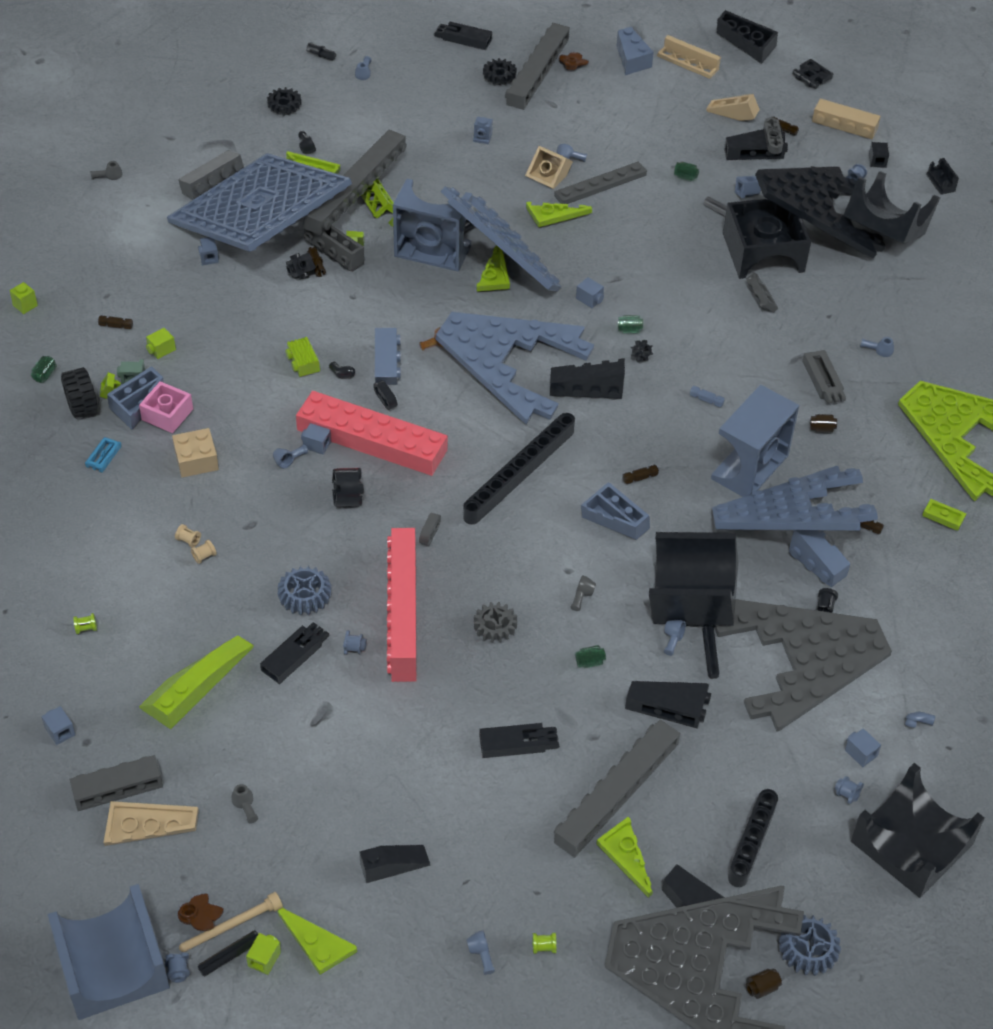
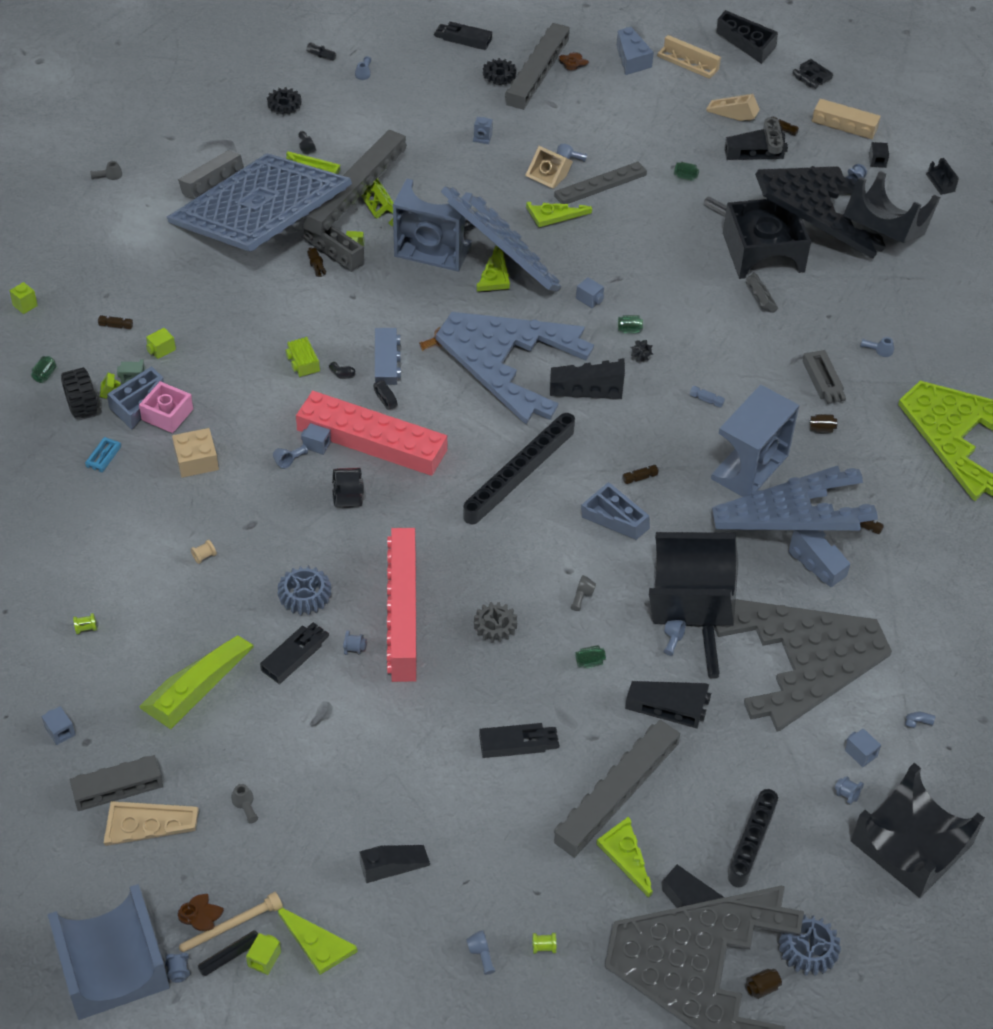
(188, 535): tan bush -> none
(208, 251): sand blue brick -> none
(300, 265): black brick -> none
(429, 529): dark grey beam -> none
(747, 186): sand blue brick -> none
(827, 599): black bush -> none
(944, 514): lime plate -> none

